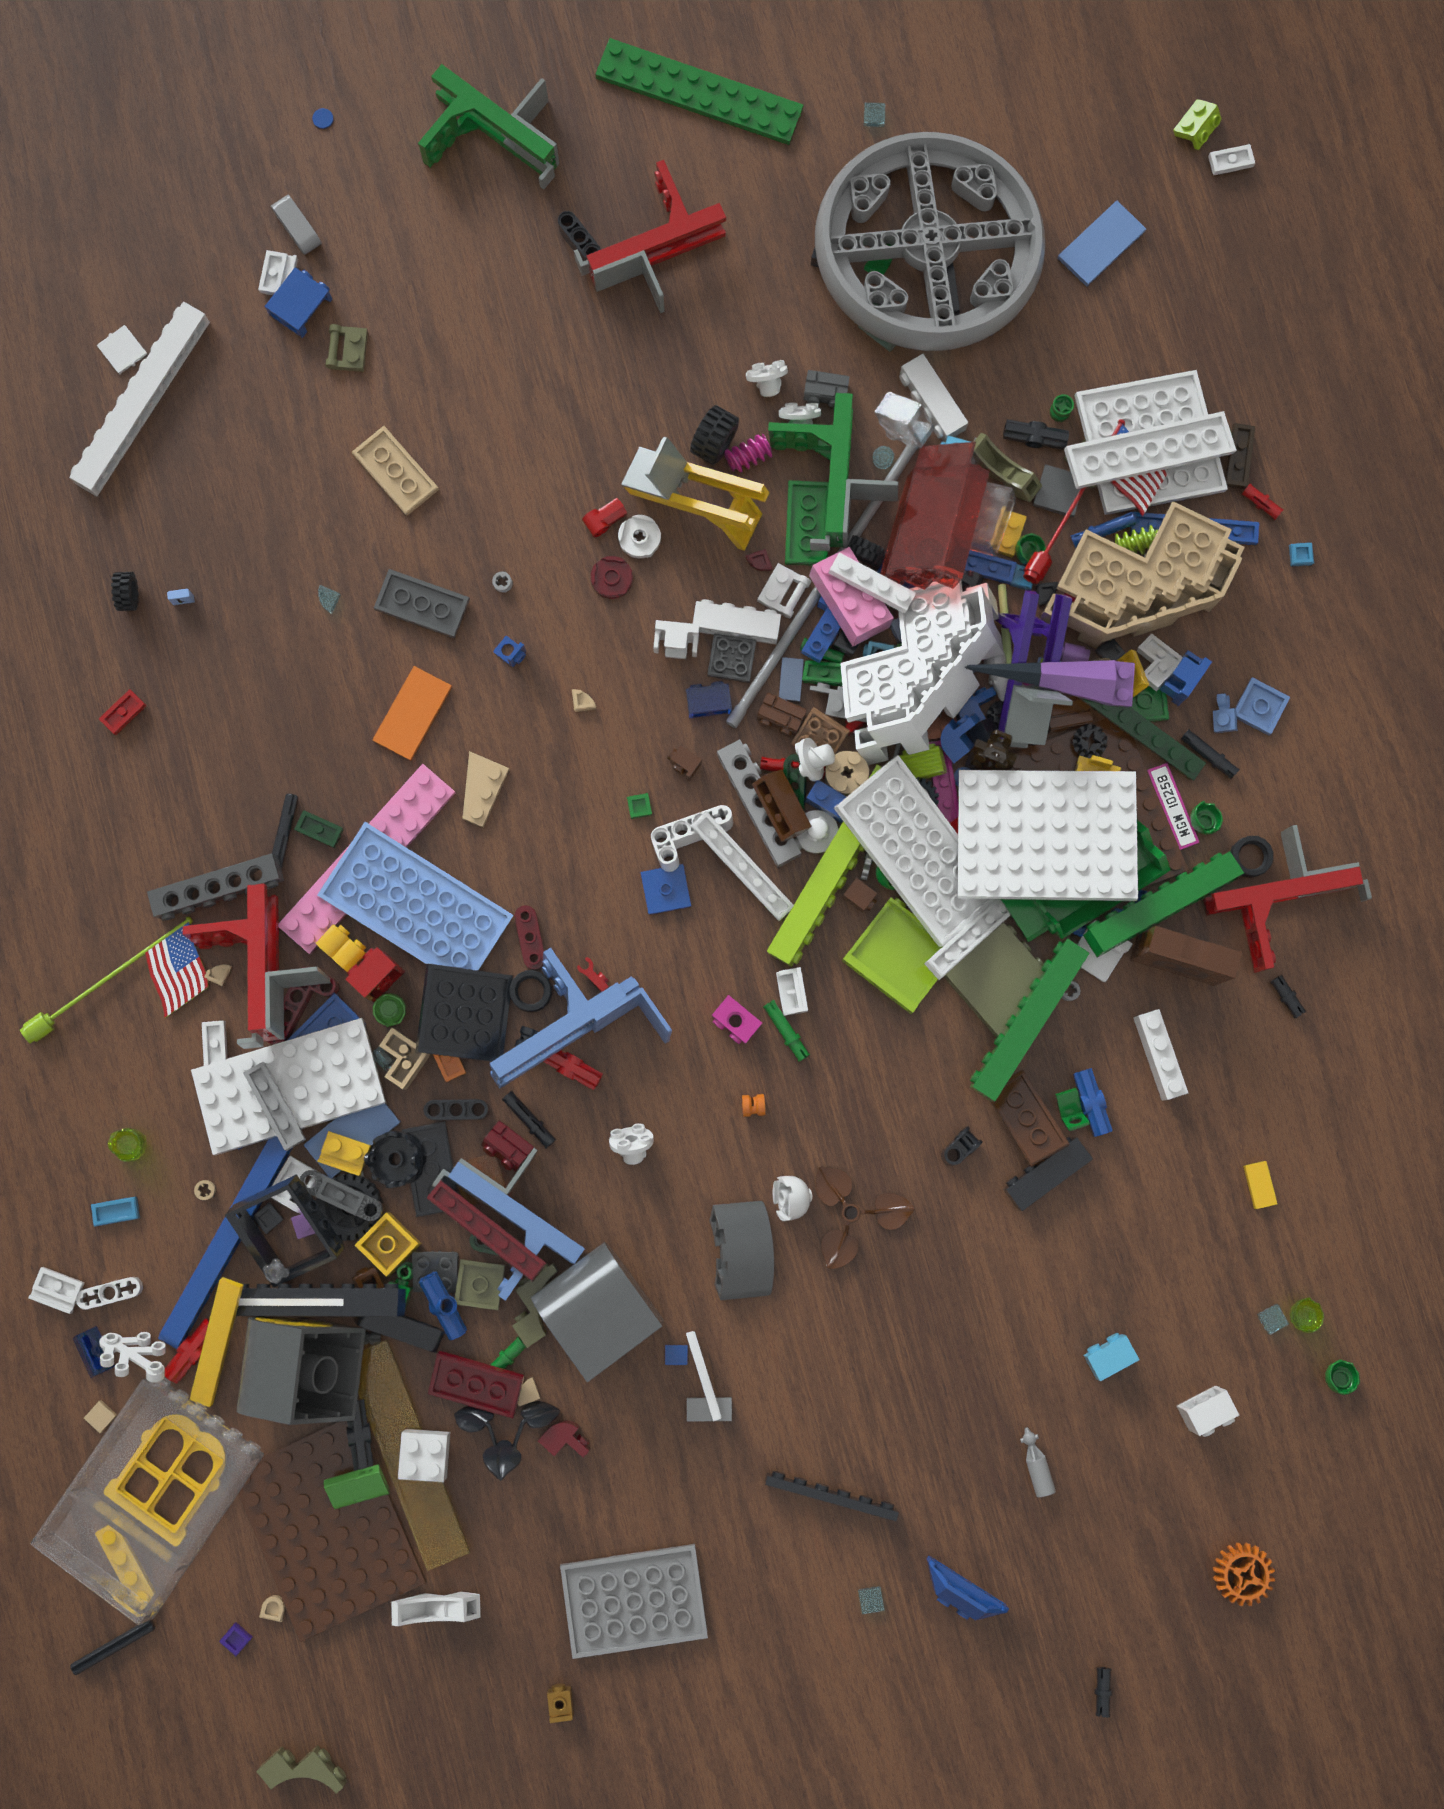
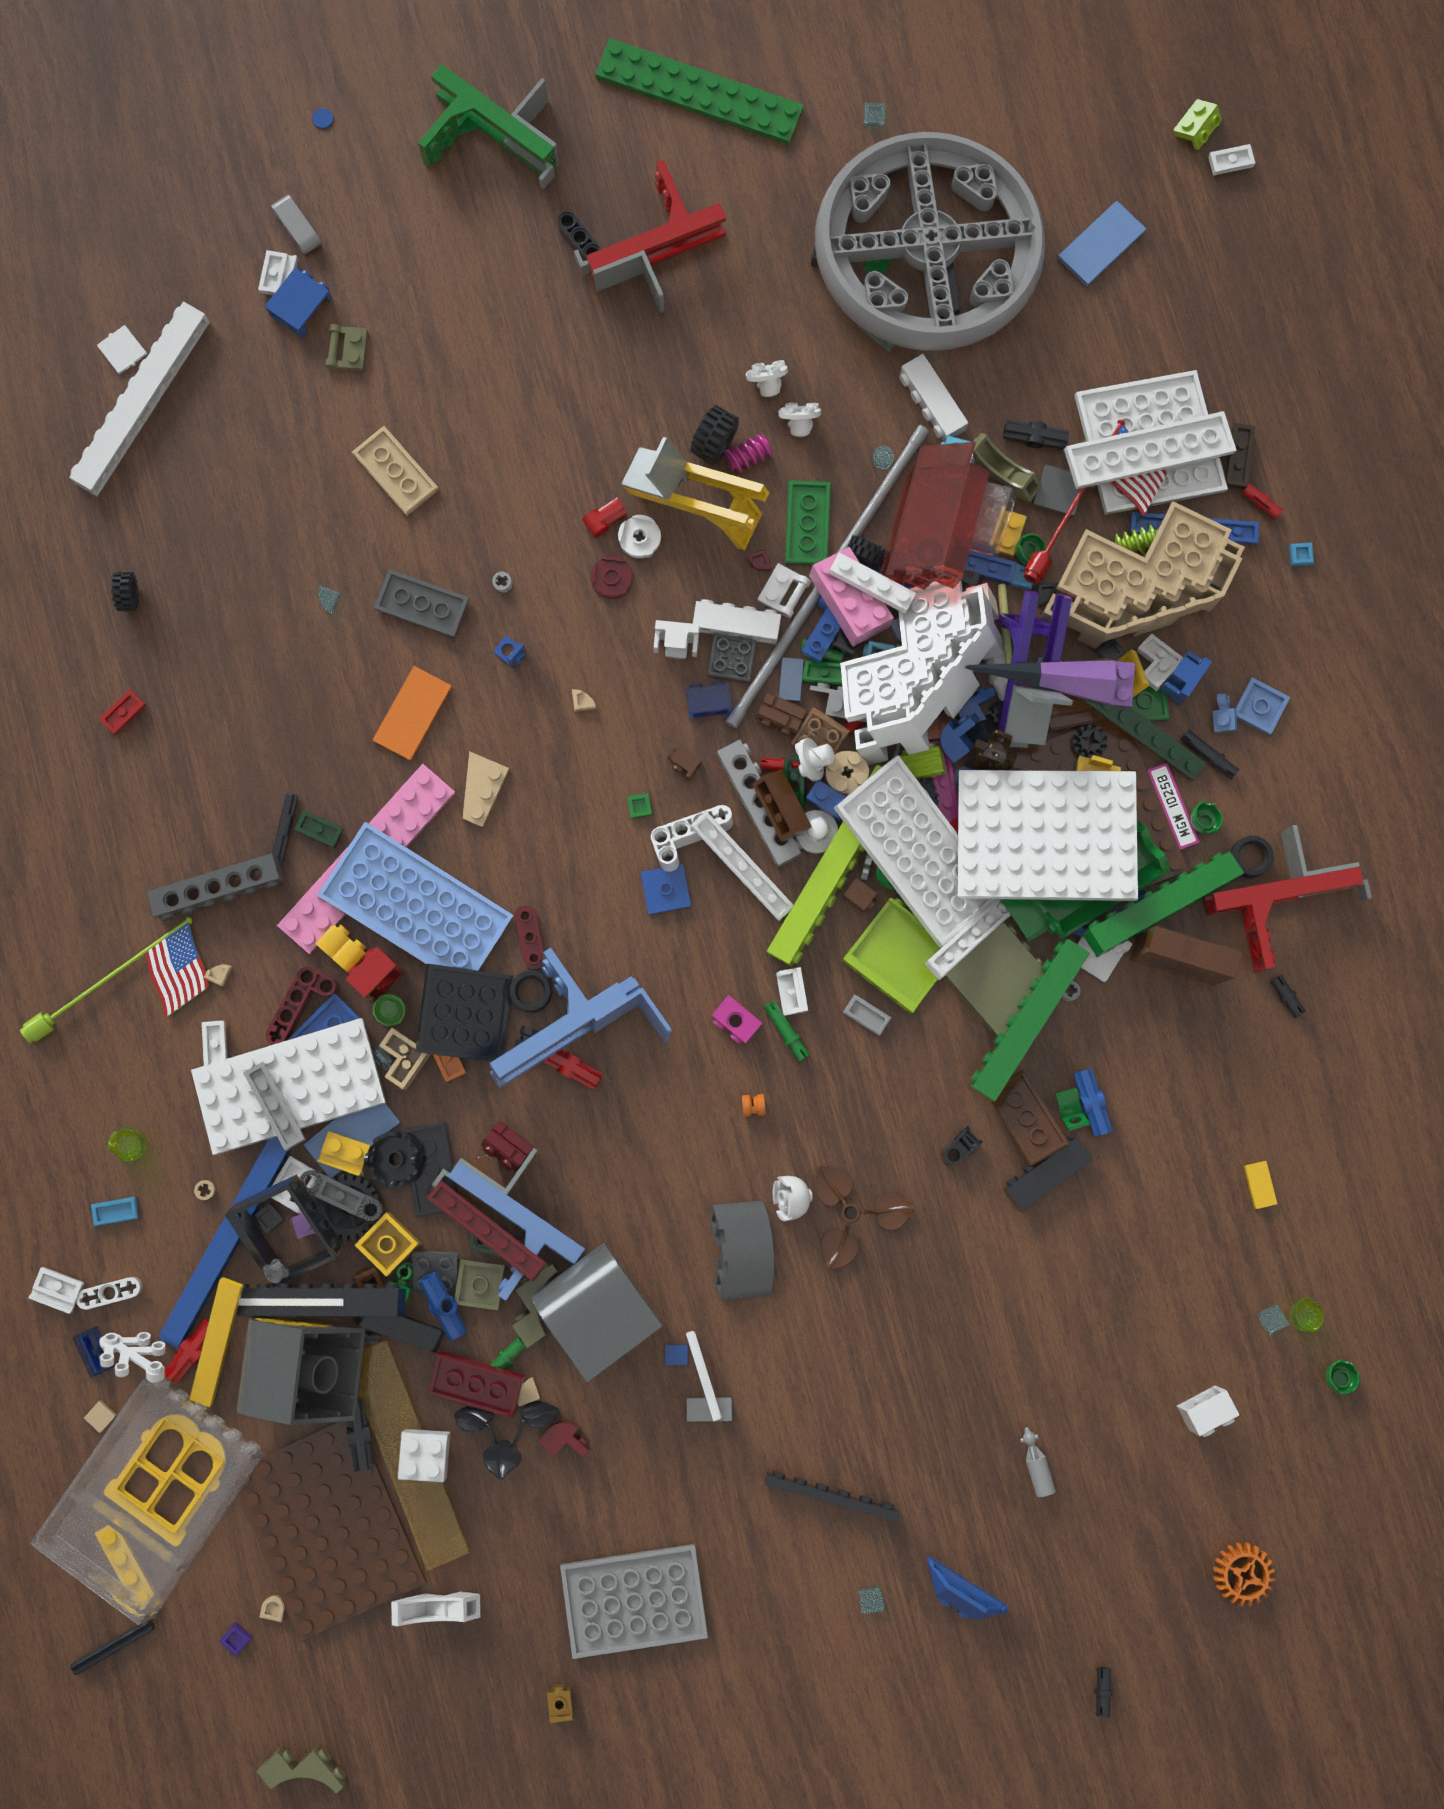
(180, 596): light blue tile -> none
(265, 980): red piece -> none
(356, 1486): bright green piece -> none
(446, 1107): black beam -> none
(530, 1121): black pin -> none
(599, 980): red plate -> none
(631, 1143): white plate -> none
(823, 386): dark grey brick -> none
(835, 446): green piece -> none
(866, 1015): none -> light grey tile
(904, 420): clear brick -> none
(1061, 403): green wheel -> none
(1074, 653): medium lavender brick -> none
(1107, 527): blue pin -> none
(1110, 1356): medium azure brick -> none
(1160, 1055): white brick -> none

